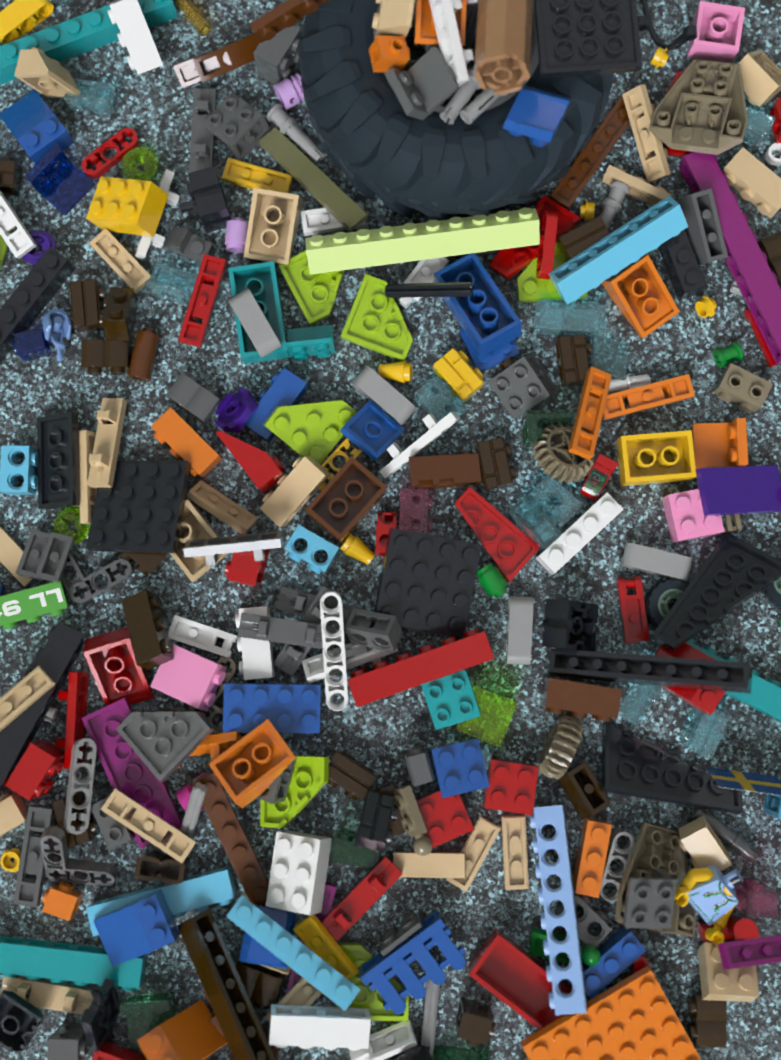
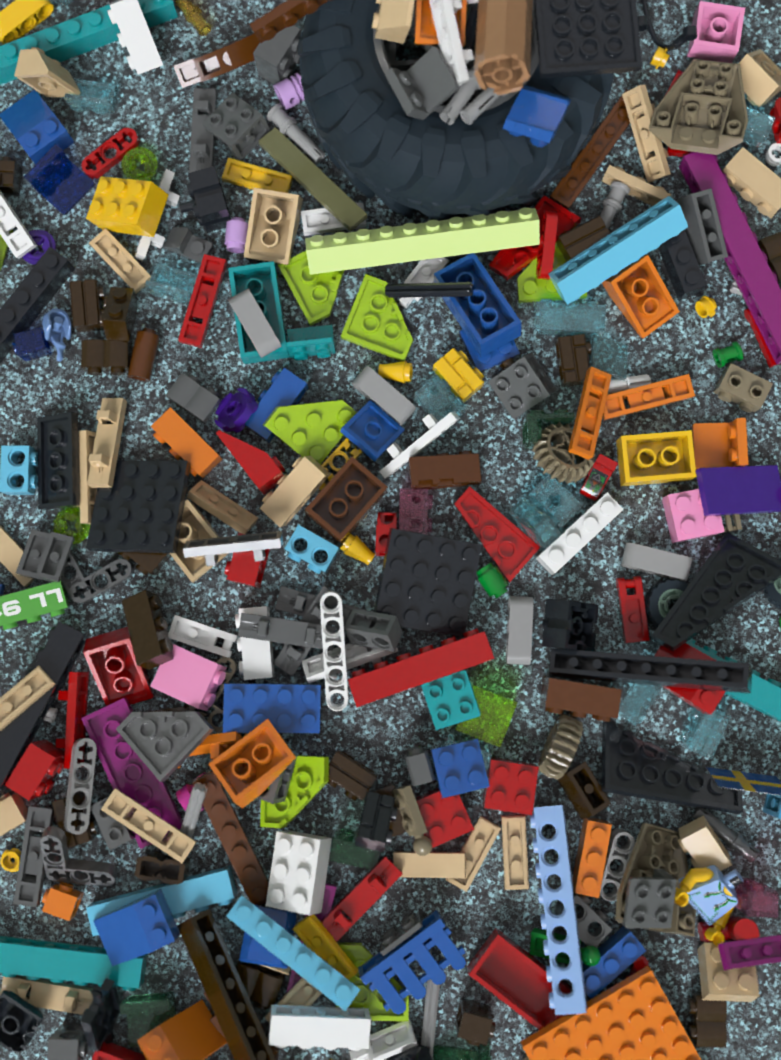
(389, 53): orange brick -> none
(495, 464): dark brown brick -> none
(587, 211): yellow plate -> none

